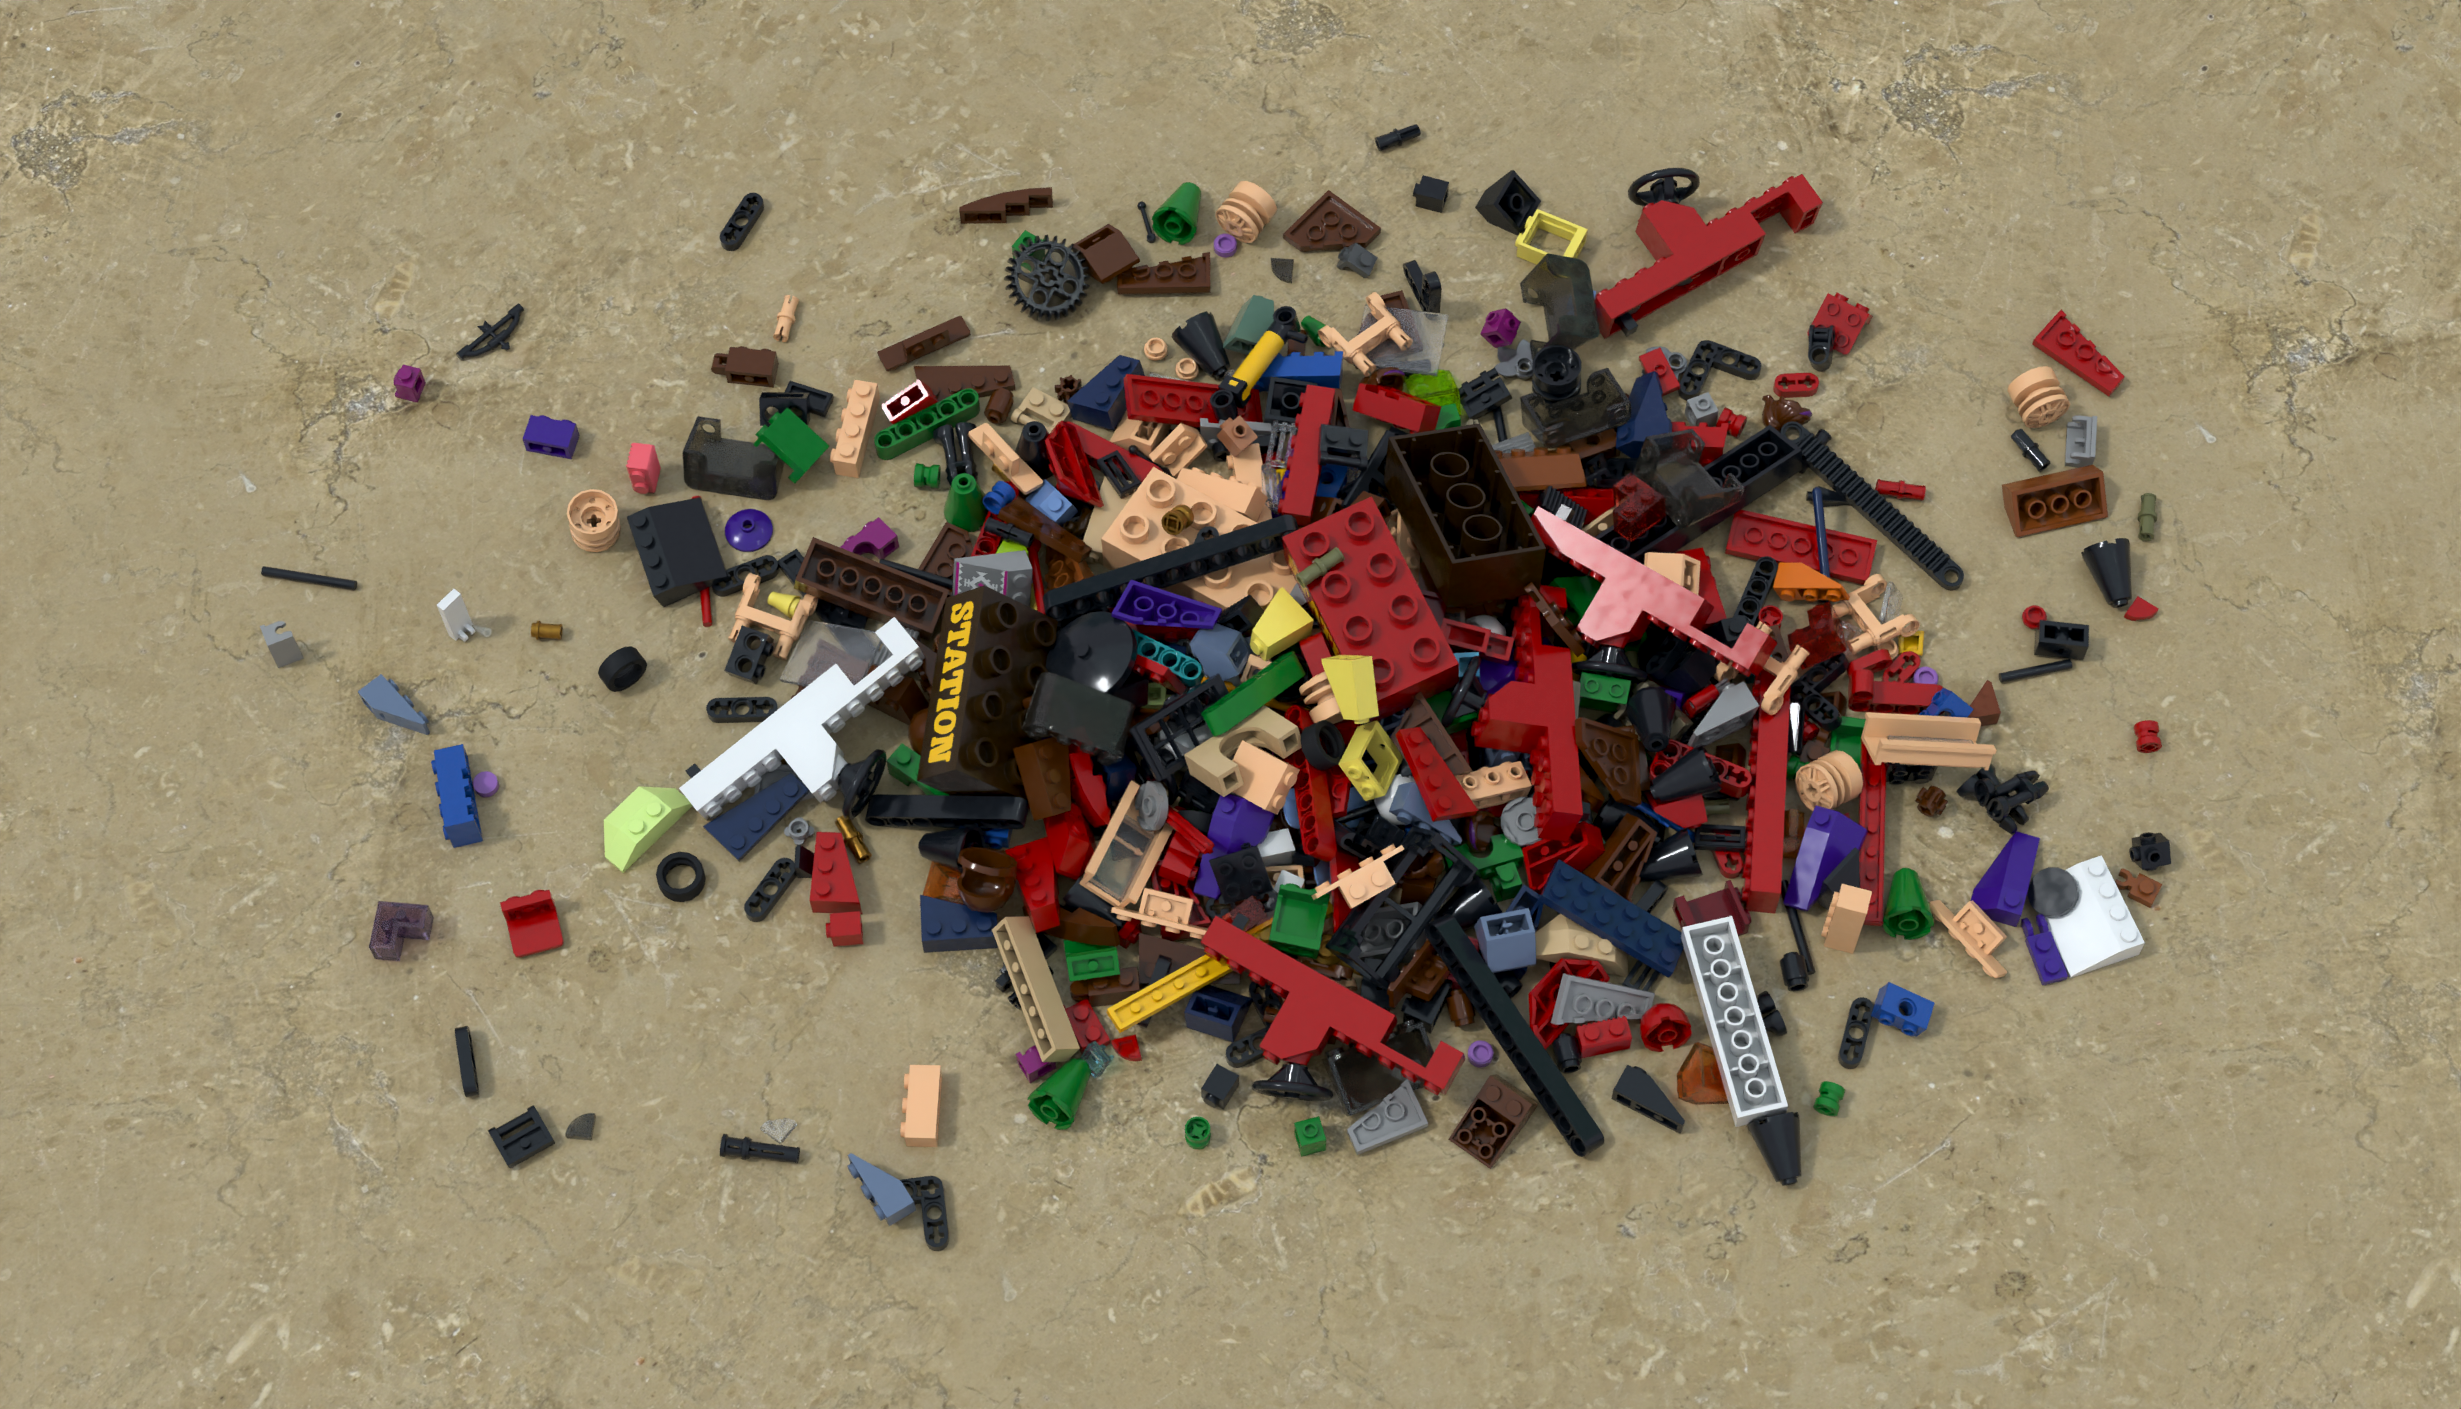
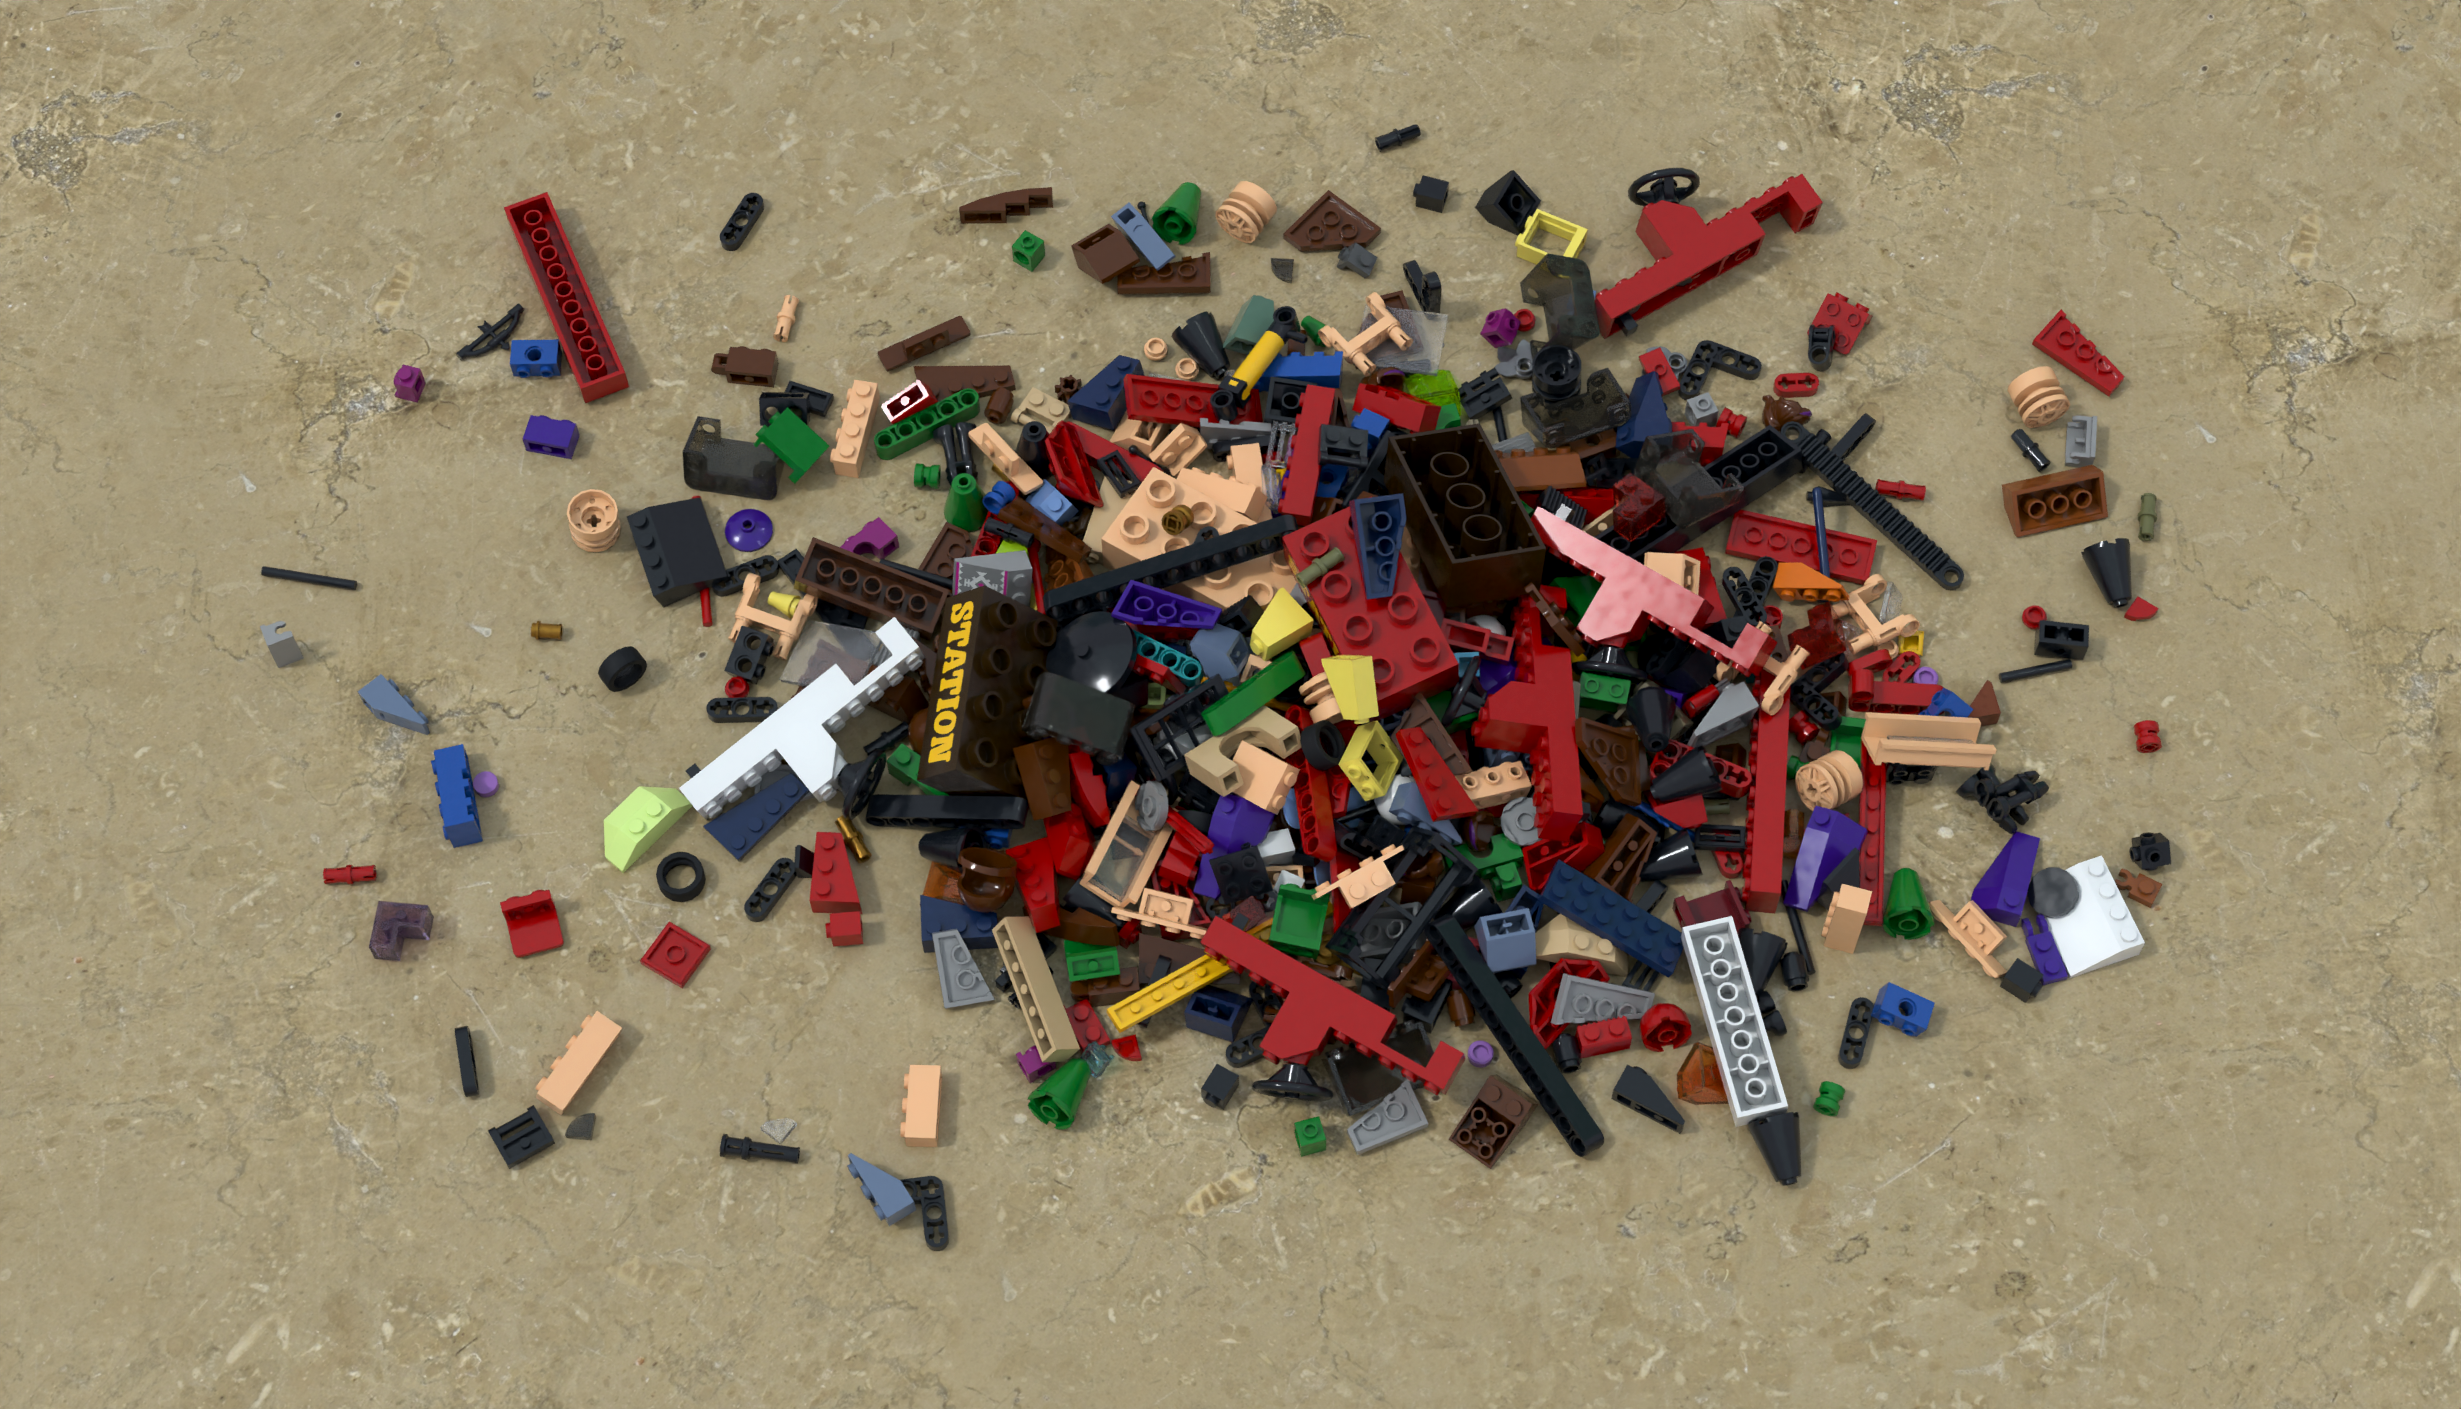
(349, 874): none -> red pin
(455, 616): white hinge -> none
(525, 351): none -> blue brick
(566, 297): none -> red brick
(578, 1063): none -> light nougat brick
(643, 468): coral brick -> none
(675, 954): none -> red tile
(736, 688): none -> red plate
(799, 824): light grey plate -> none
(888, 739): none -> black pin
(957, 971): none -> light grey wing
(1037, 278): black gear -> none
(1142, 236): none -> sand blue slope
(1196, 1127): green wheel -> none
(1225, 245): medium lavender tile -> none
(1236, 435): nougat brick -> none
(1374, 424): none -> blue brick
(1378, 538): none -> dark blue wedge
(1526, 318): none -> red plate
(1743, 588): none -> black beam
(1762, 955): none -> black cone
(1796, 728): black tile -> none
(1854, 436): none -> black beam
(1931, 801): reddish brown gear -> none
(2022, 981): none -> black brick

